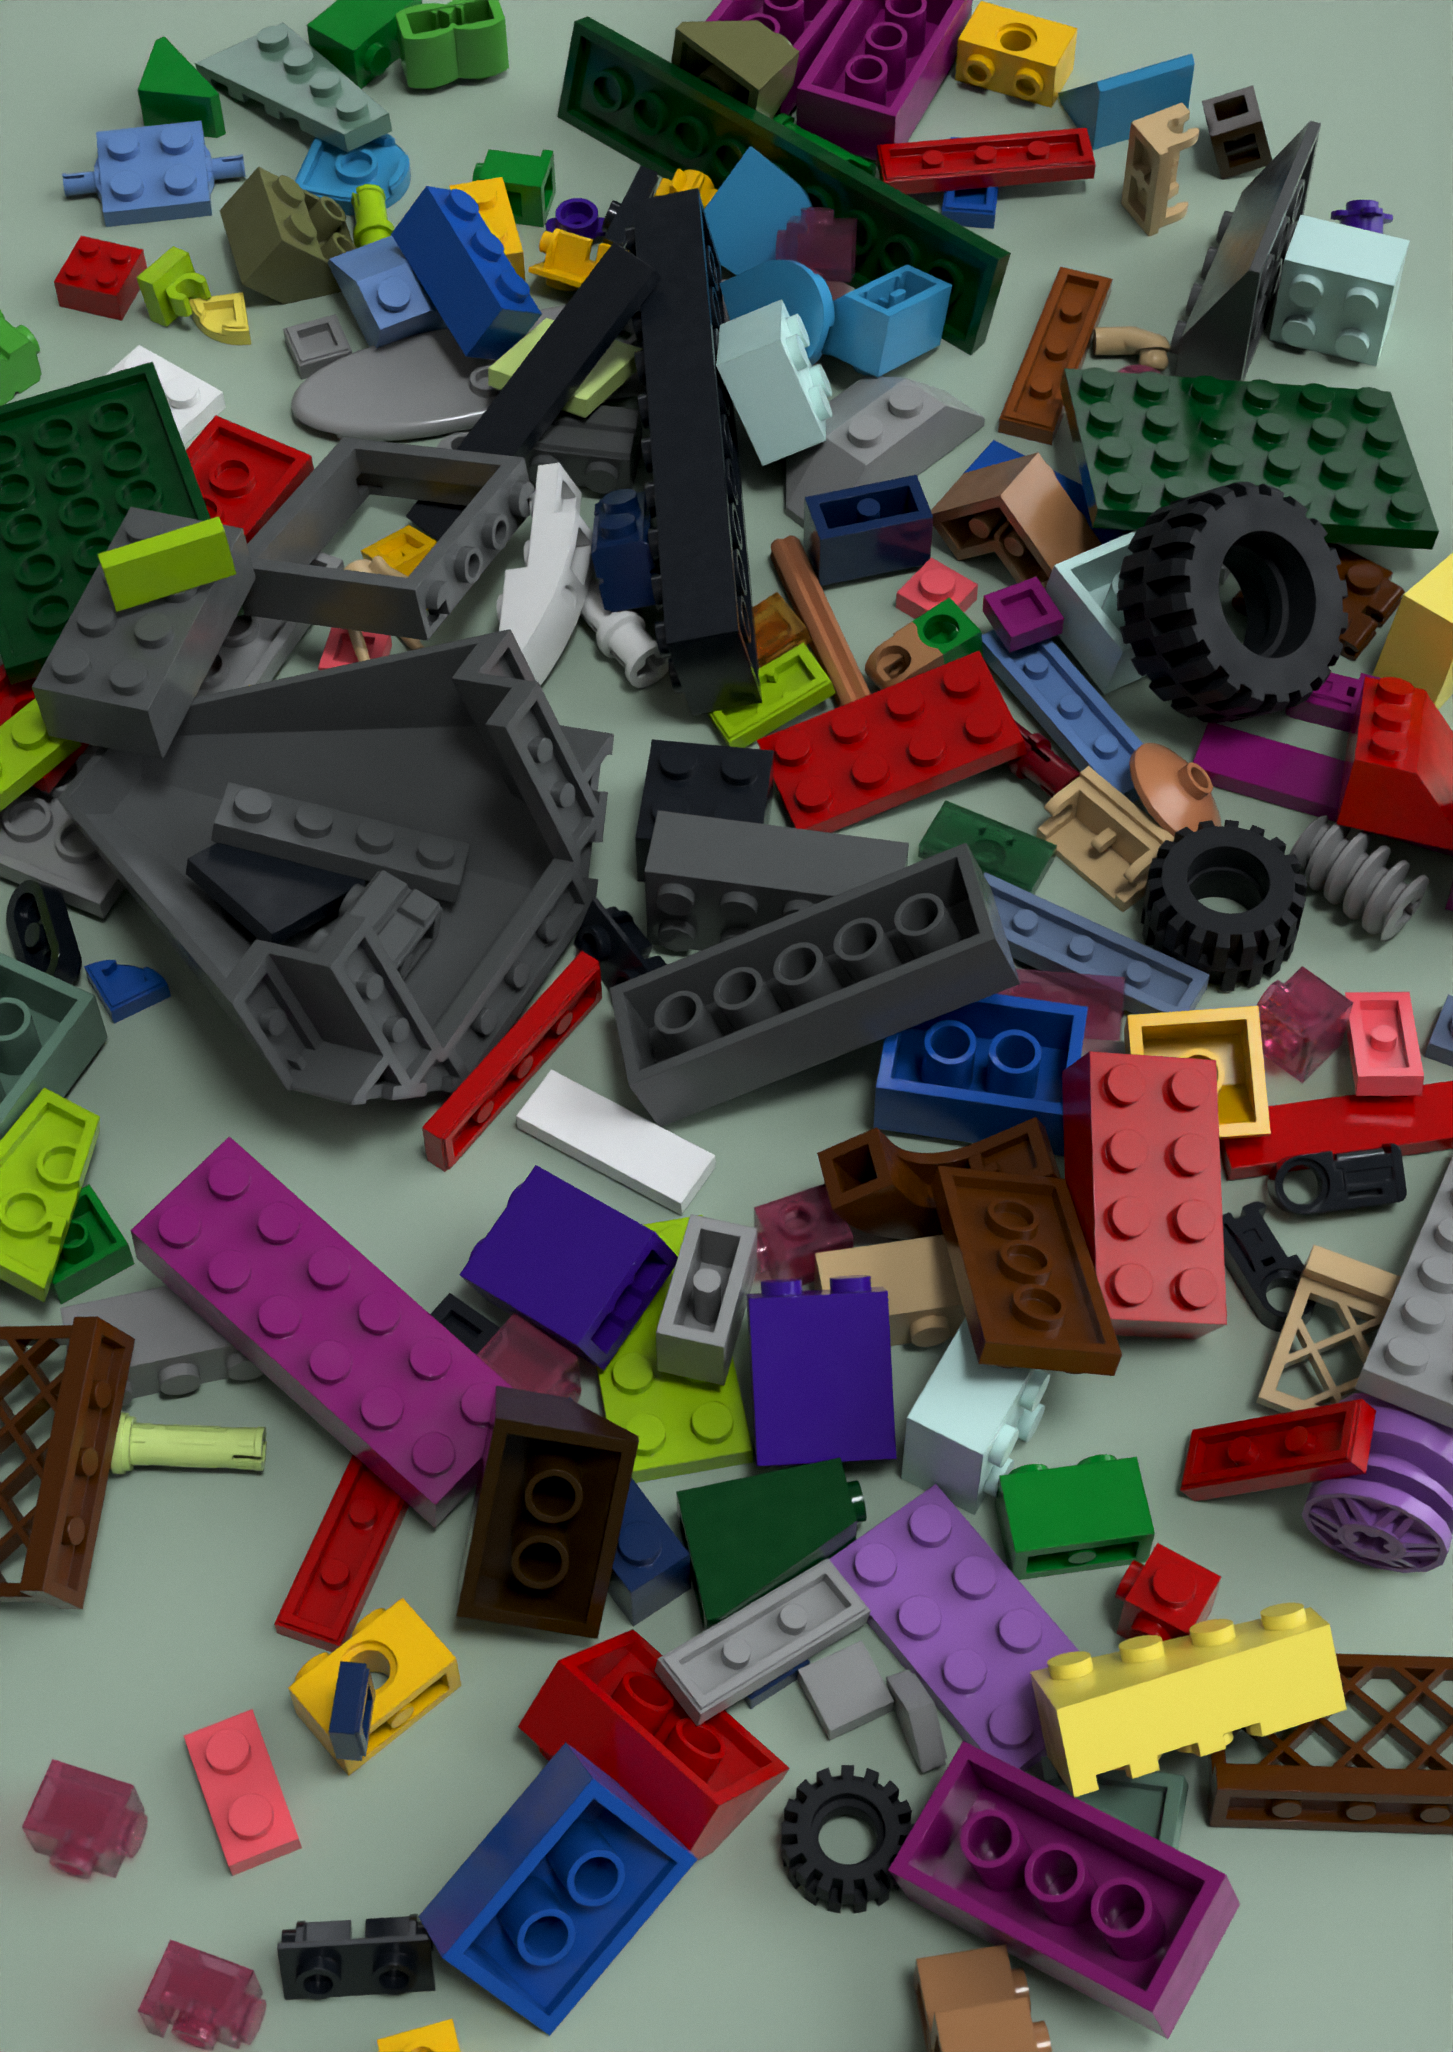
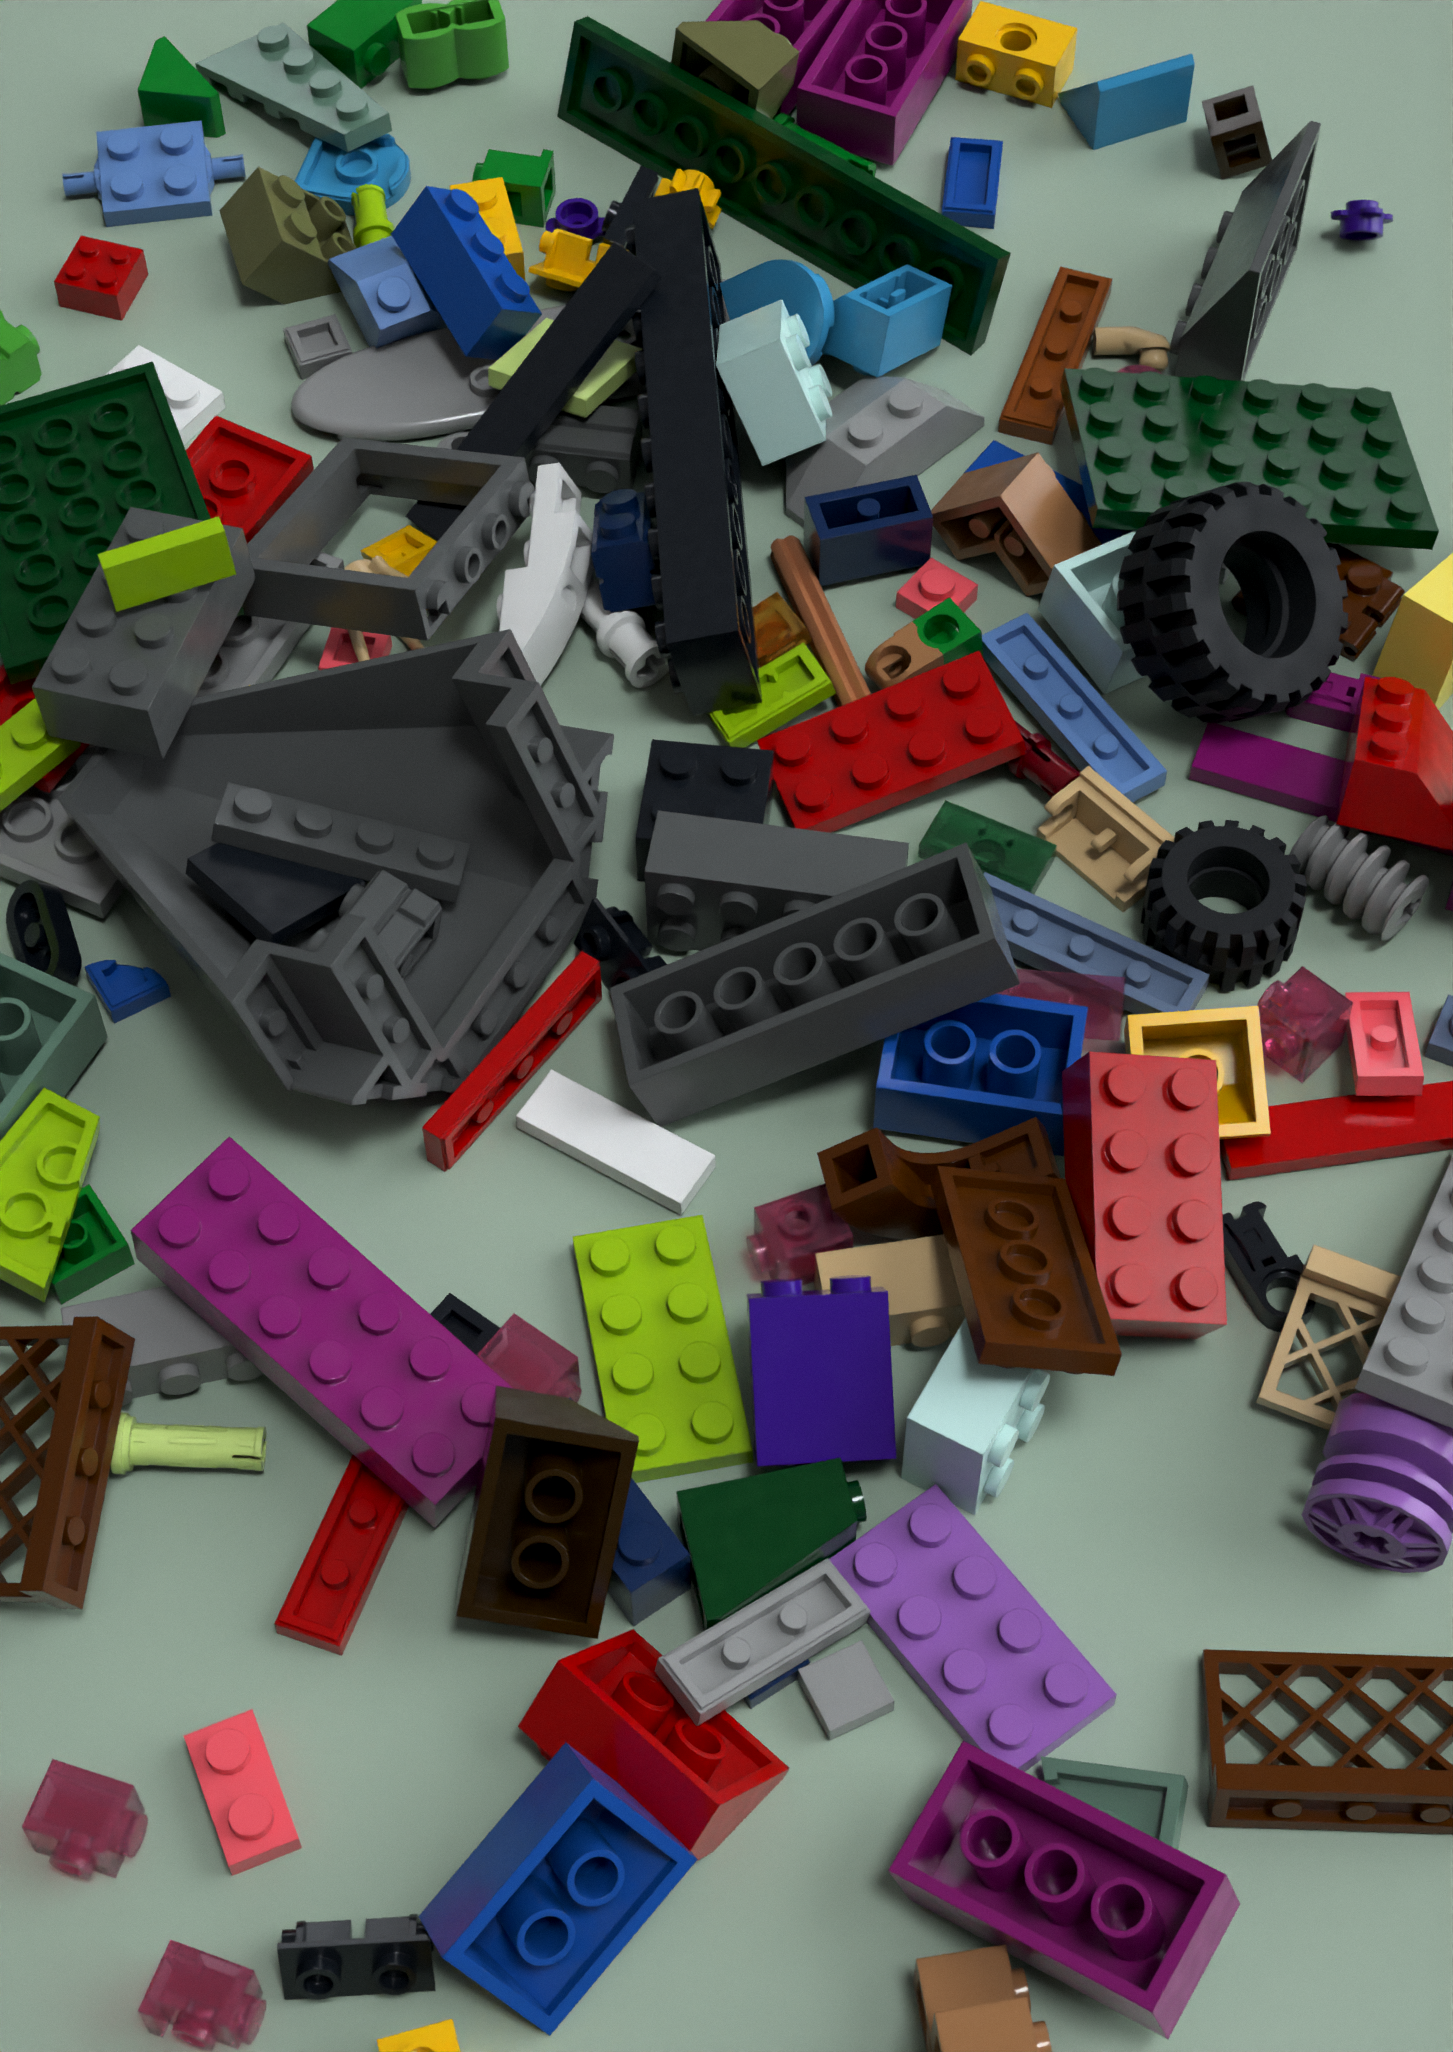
(170, 285): lime tile -> none
(222, 318): light yellow tile -> none
(352, 1711): dark blue tile -> none
(388, 1642): yellow brick -> none
(570, 1266): dark purple brick -> none
(706, 1299): light grey brick -> none
(750, 211): dark azure tile -> none
(820, 243): clear pink brick -> none
(834, 1797): black tyre -> none
(918, 1719): light grey tile -> none
(987, 161): red tile -> none
(1023, 614): magenta plate -> none
(1074, 1517): green brick -> none
(1153, 167): tan hinge -> none
(1165, 1595): red brick -> none
(1172, 789): nougat dish -> none
(1185, 1693): light yellow wedge -> none
(1279, 1450): red tile -> none
(1338, 290): light aqua brick -> none
(1344, 1181): black piece -> none

